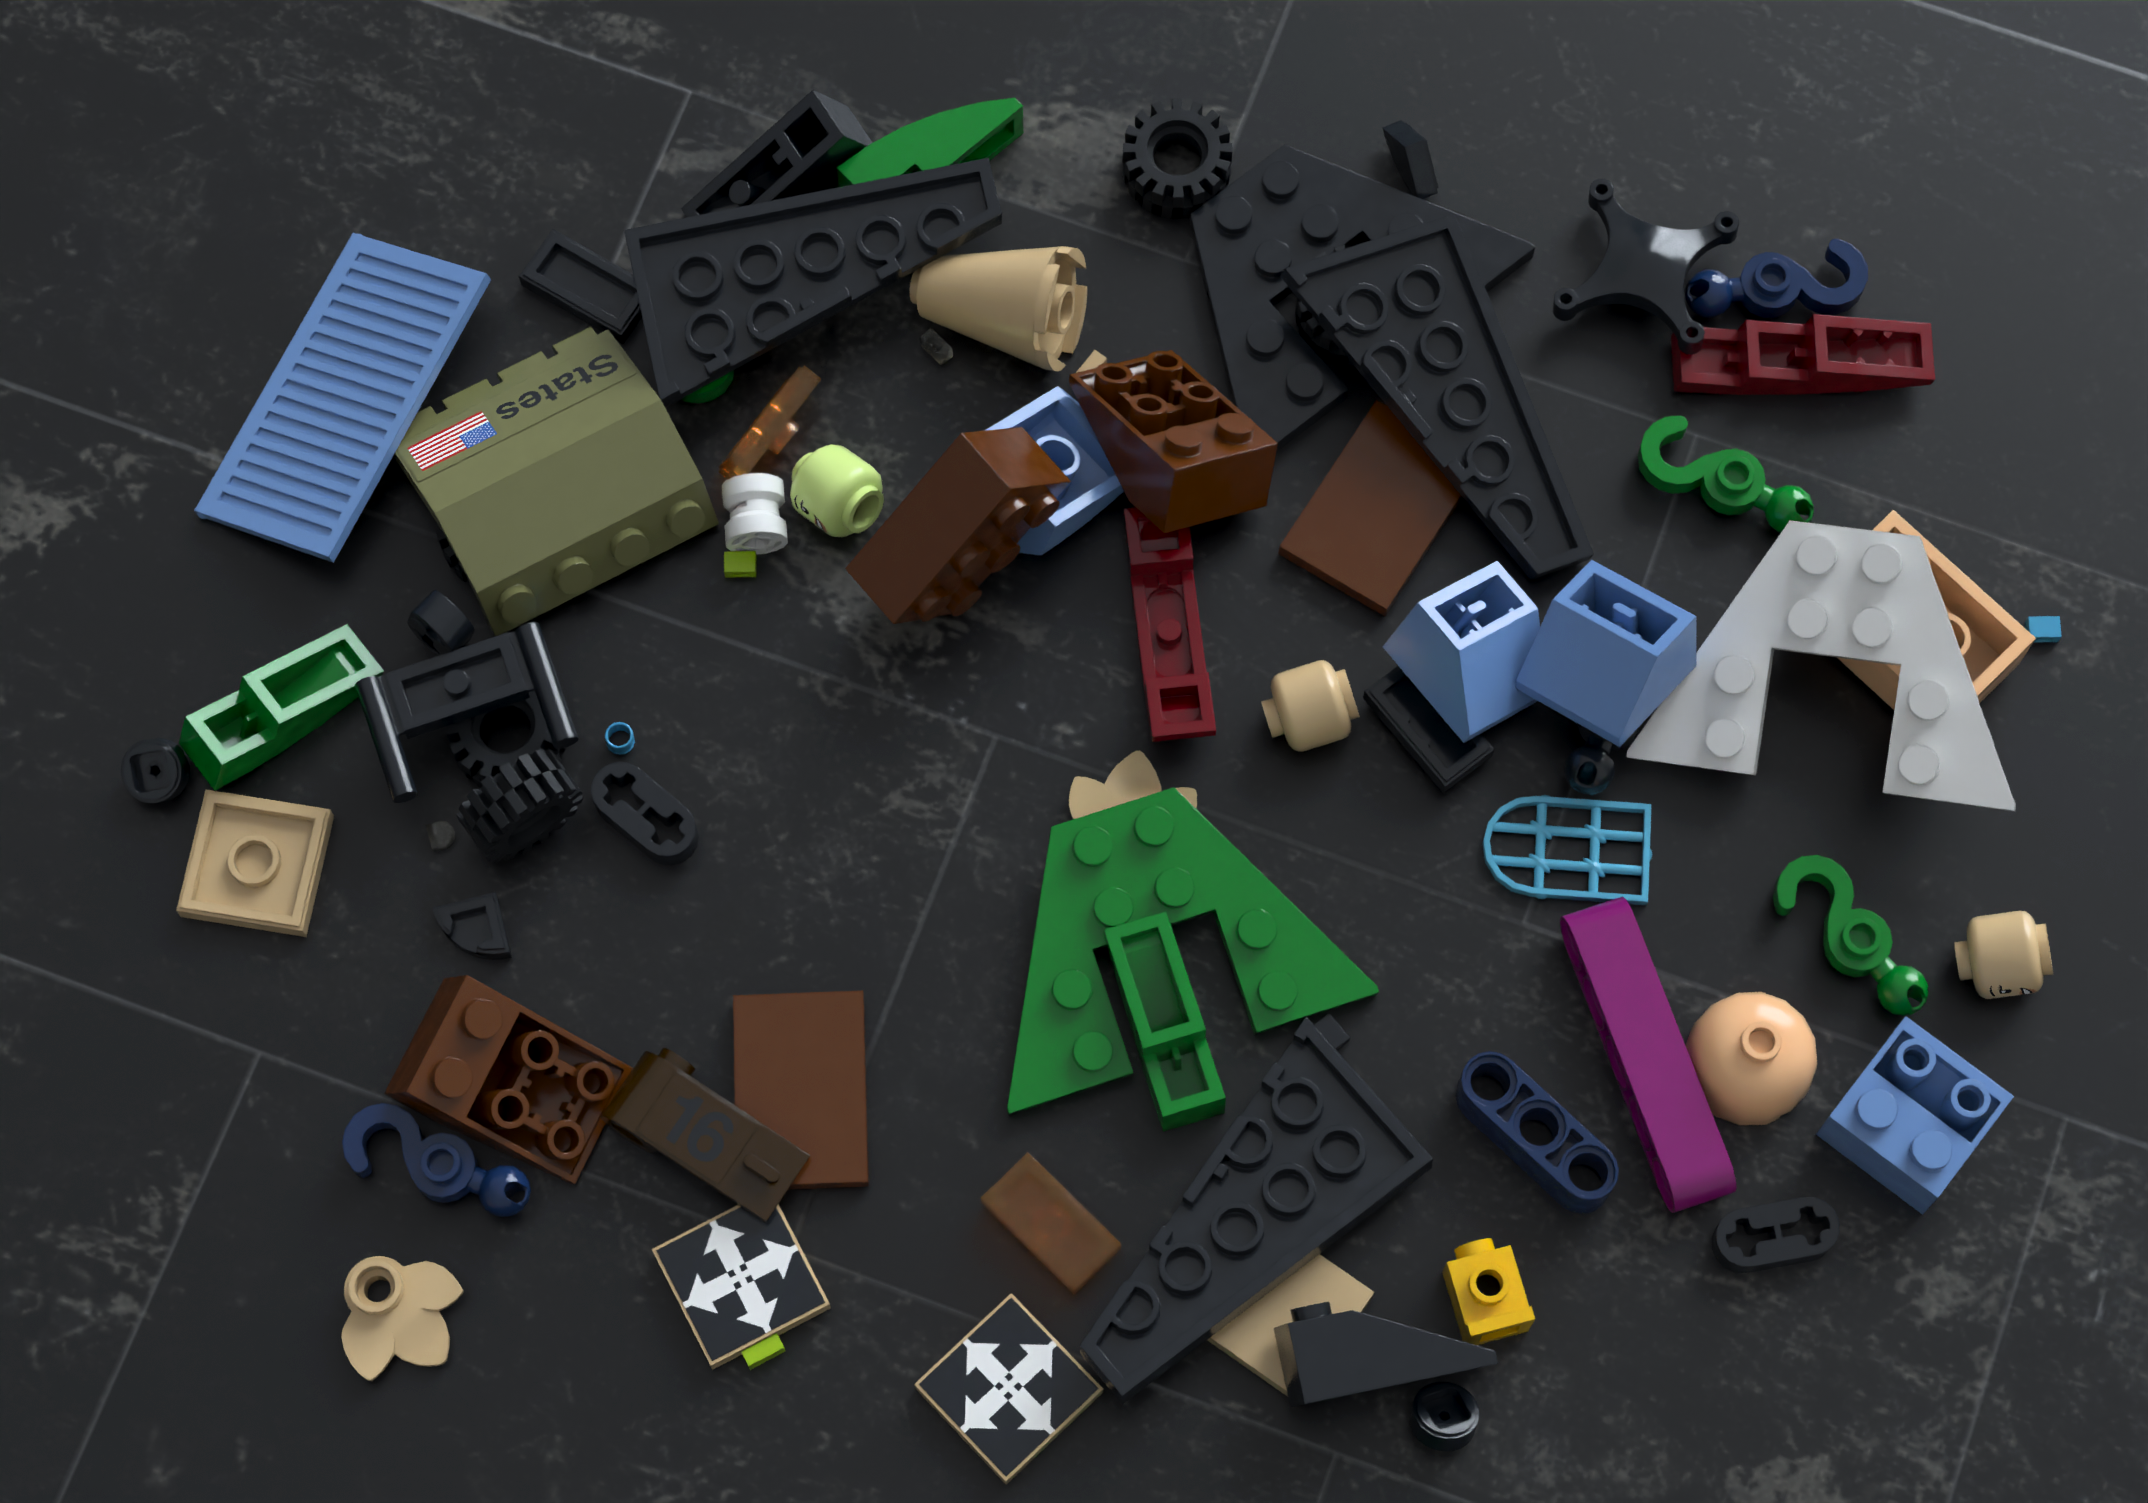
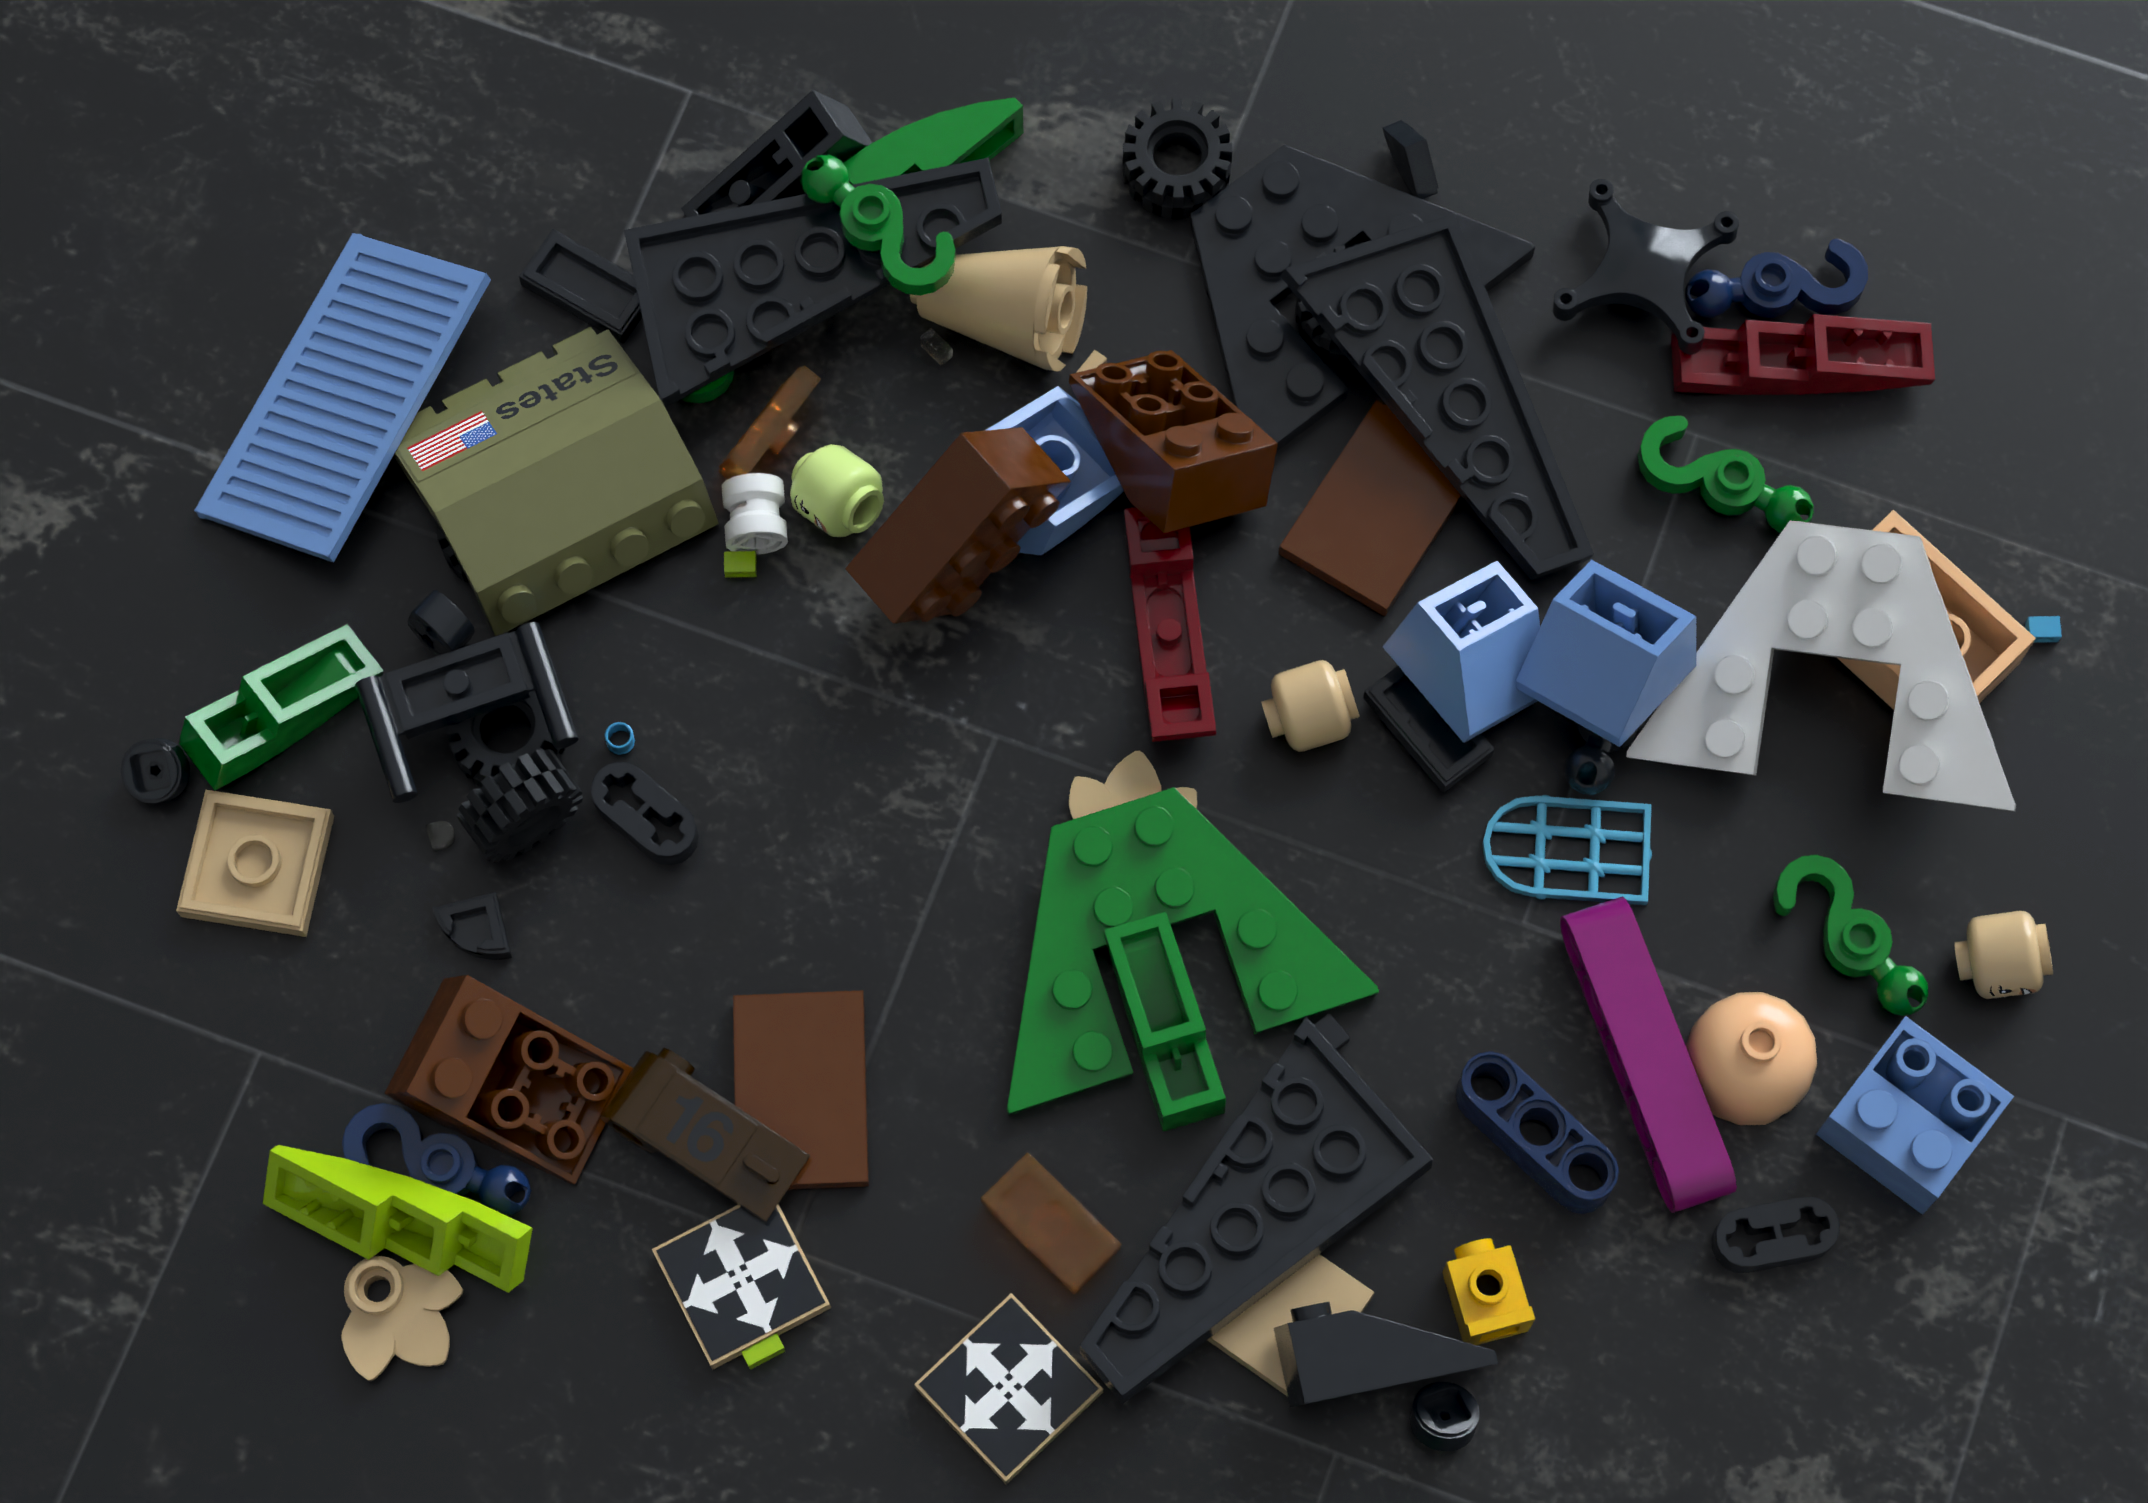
(382, 1209): none -> lime slope
(874, 222): none -> green piece

